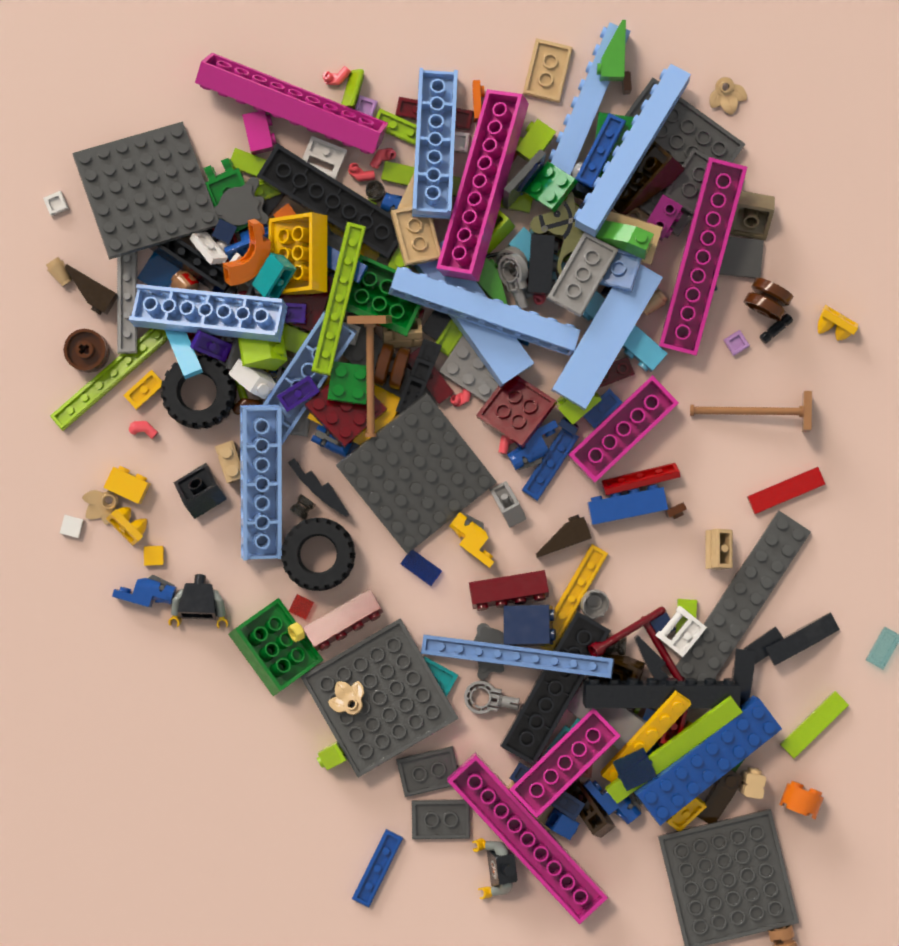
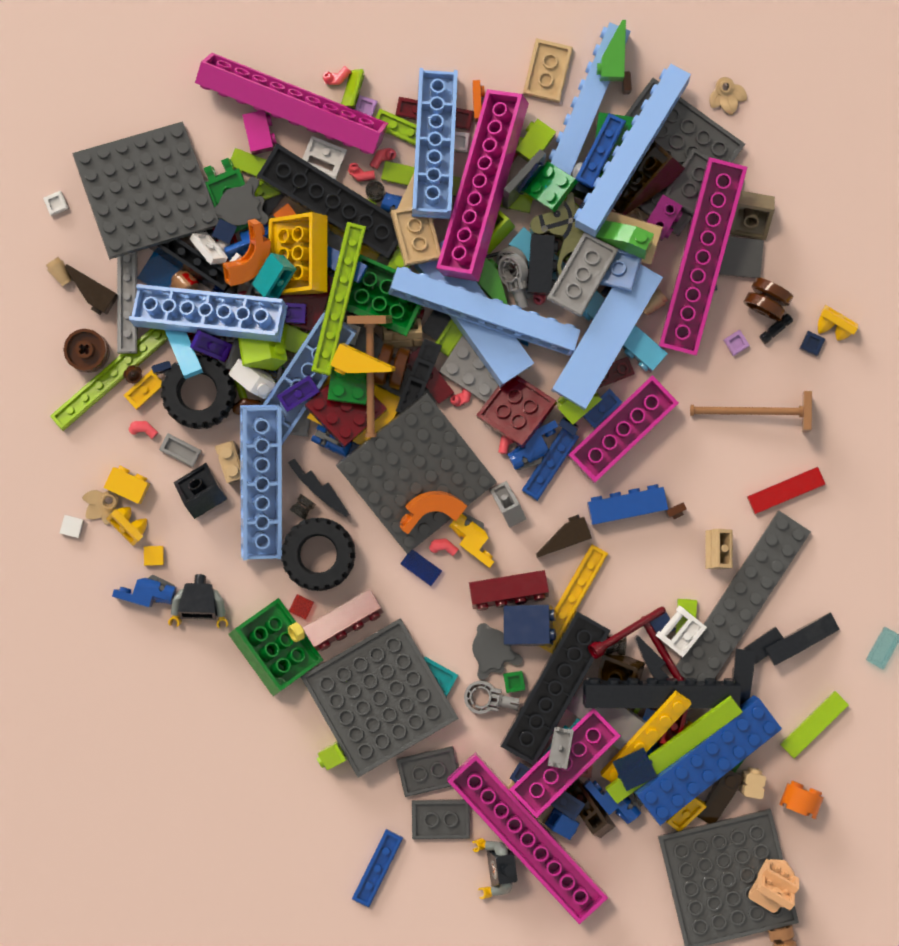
(133, 378): none -> reddish brown plate
(161, 368): none -> dark blue tile
(180, 450): none -> light grey tile
(345, 695): tan plate -> none
(355, 361): none -> yellow slope
(431, 502): none -> orange arch
(443, 544): none -> coral arm
(514, 681): none -> green plate
(517, 656): medium blue plate -> none
(560, 748): none -> light grey hinge
(594, 604): light grey hair -> none
(640, 478): red tile -> none
(775, 886): none -> light nougat piece
(812, 343): none -> dark blue tile

